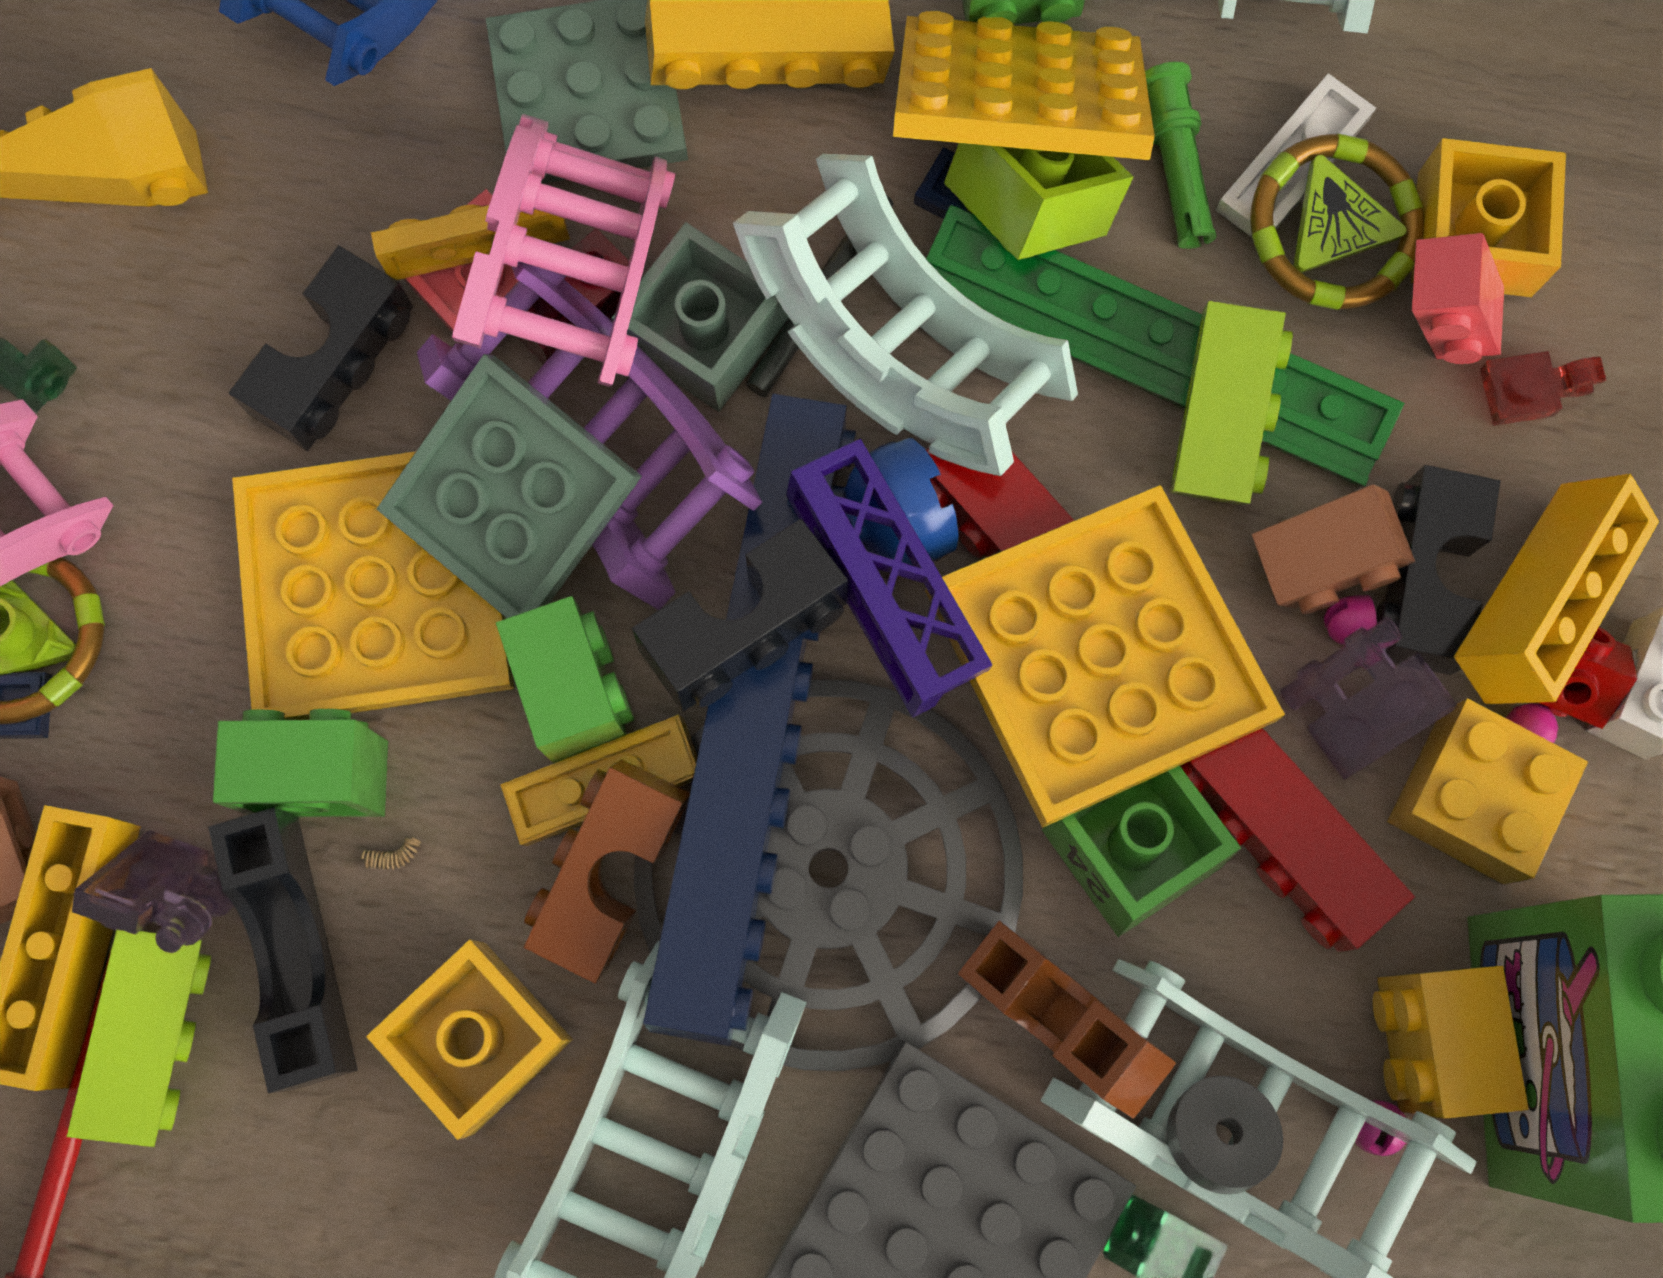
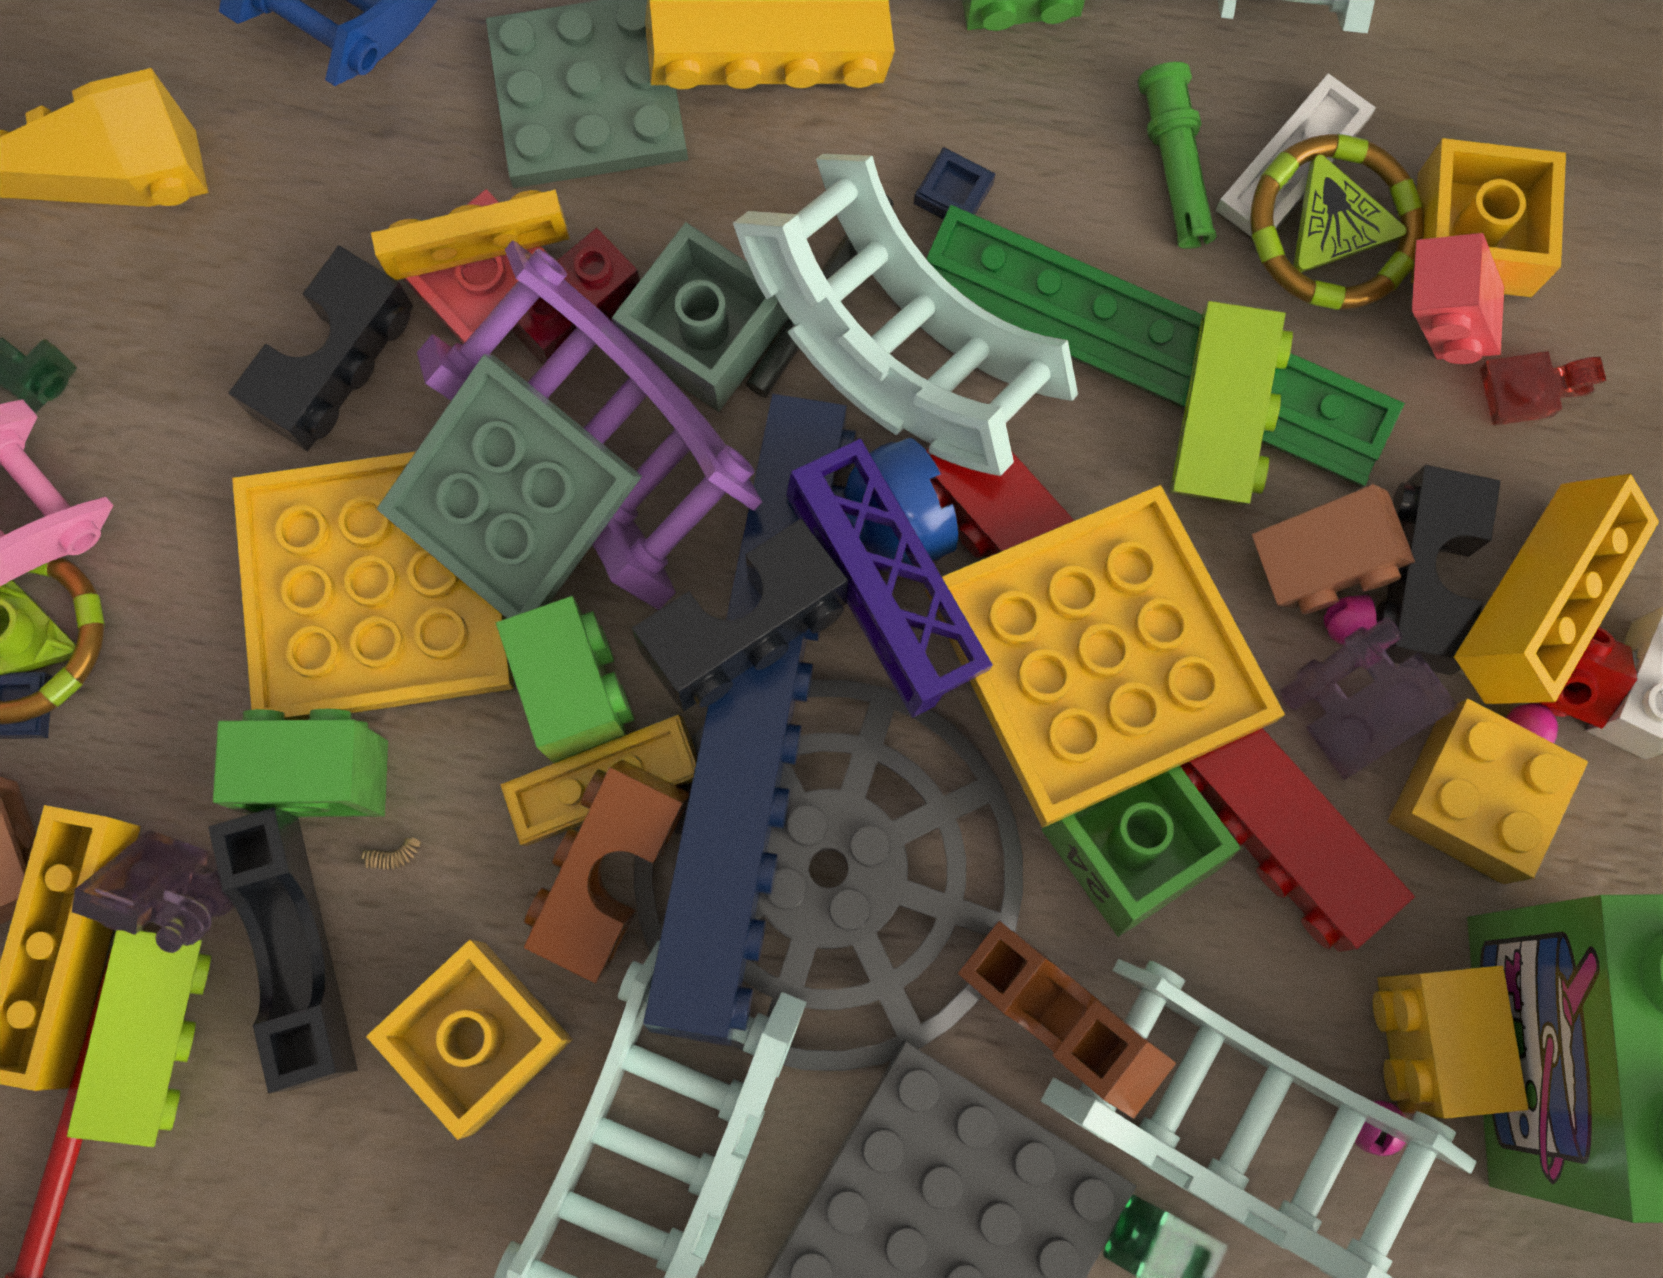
(520, 189): bright pink fence -> none
(1023, 86): yellow plate -> none
(1038, 196): lime brick -> none
(1201, 1152): dark grey piece -> none

